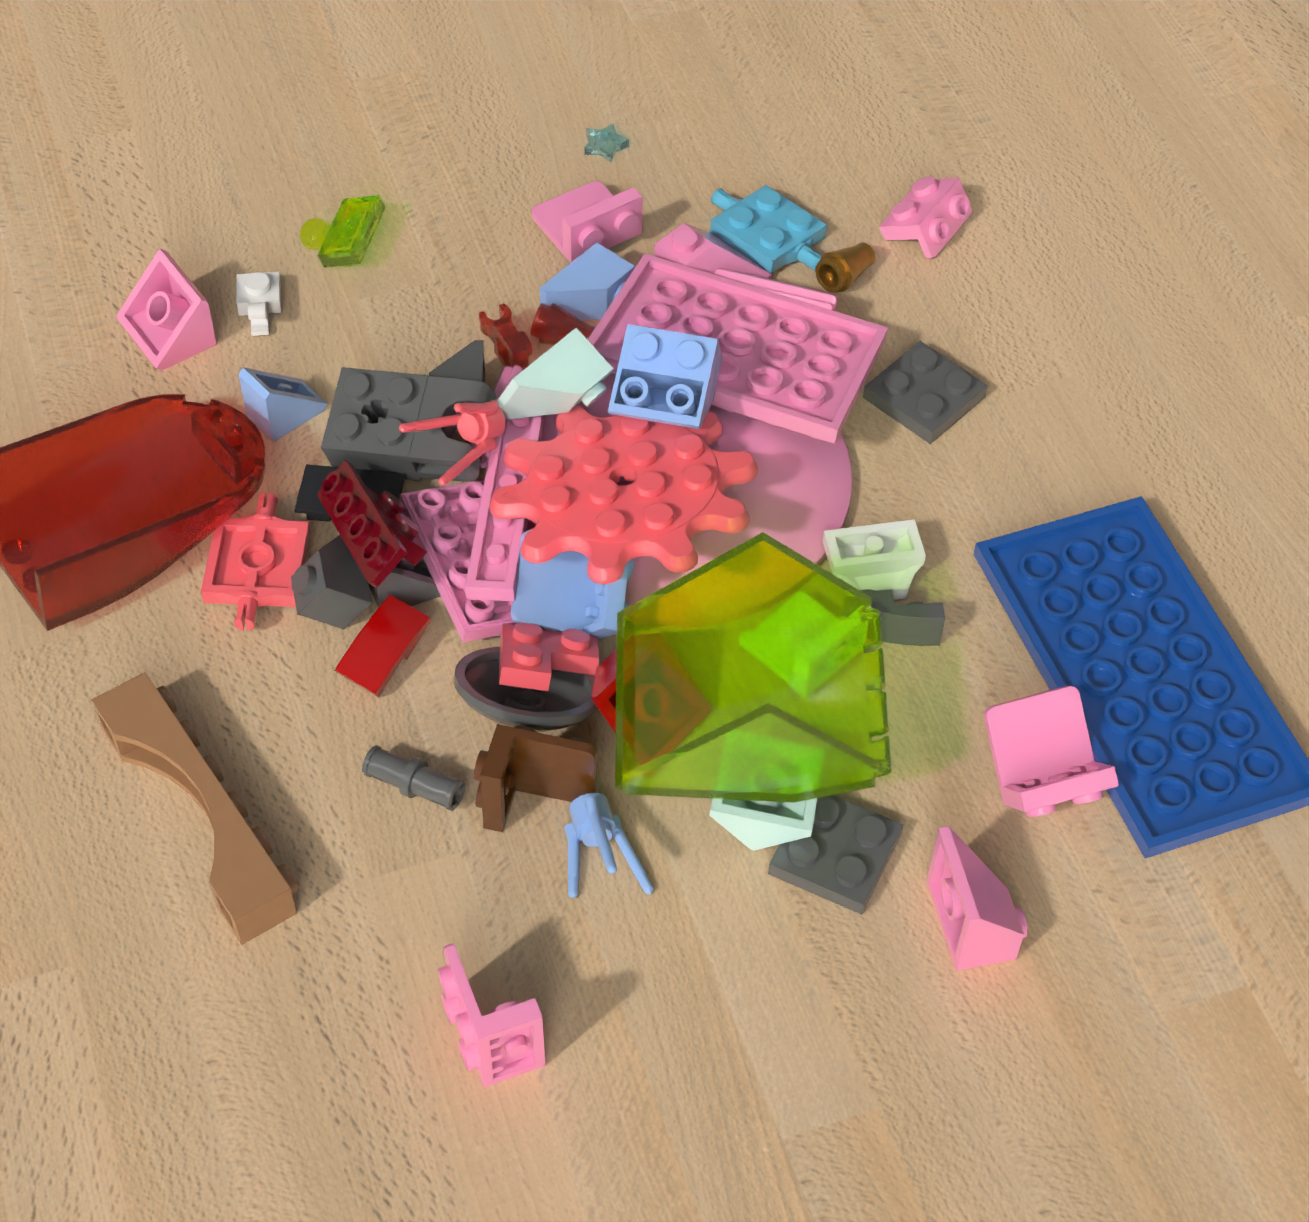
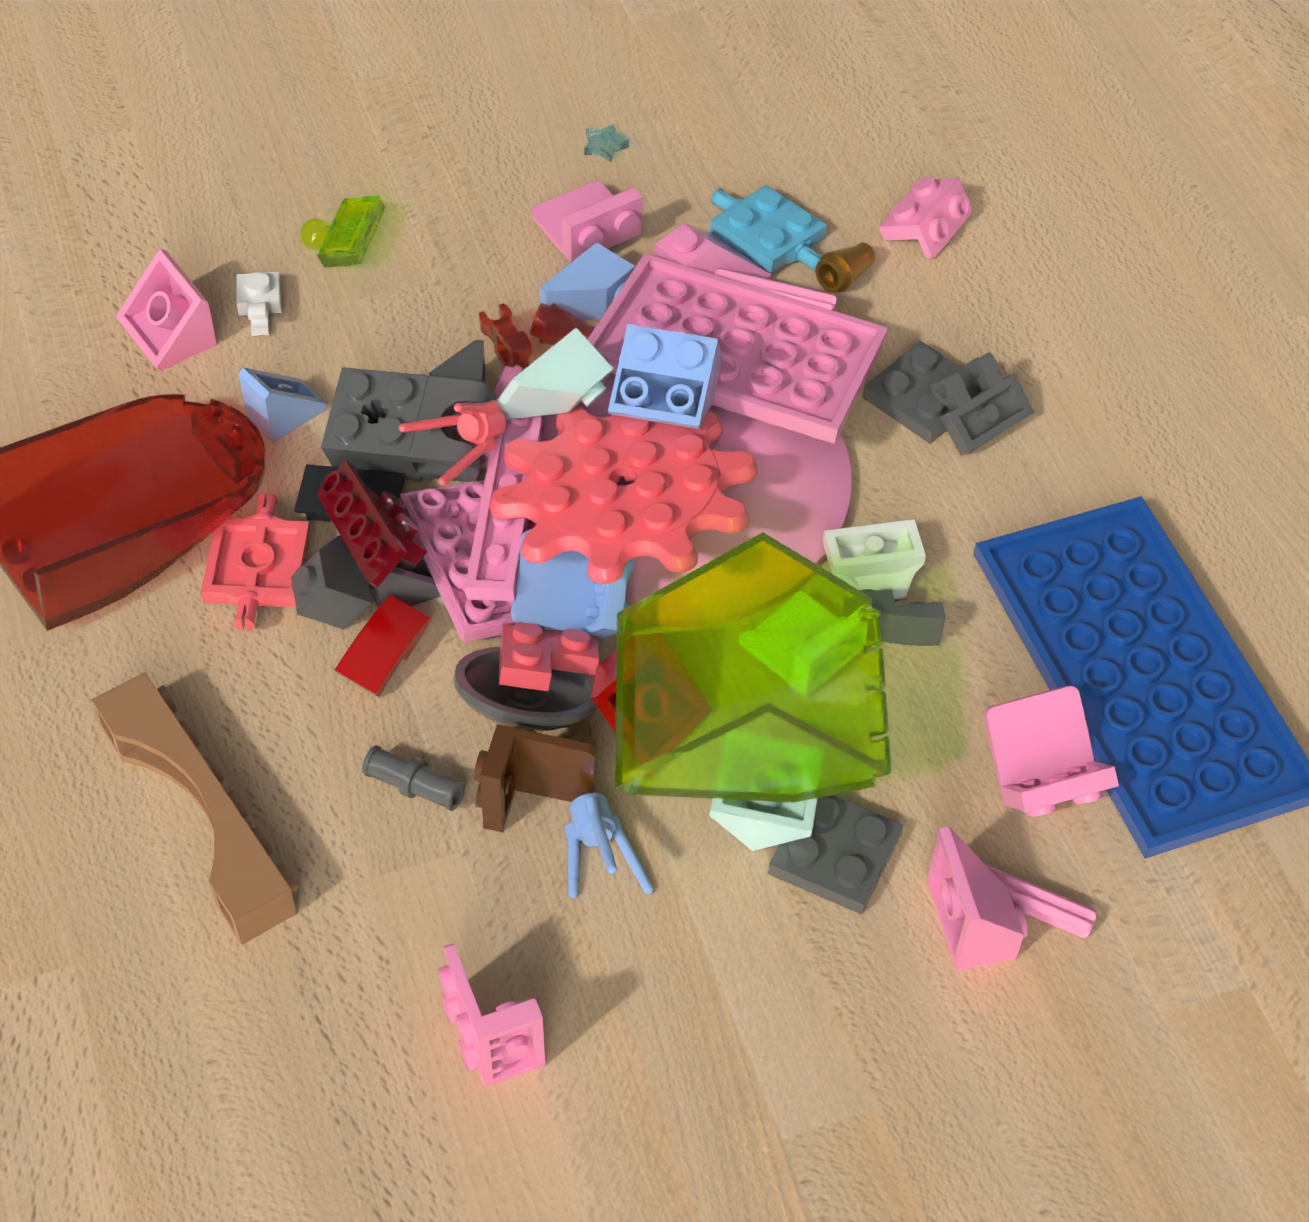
(986, 414): none -> dark grey plate
(1048, 905): none -> bright pink axle

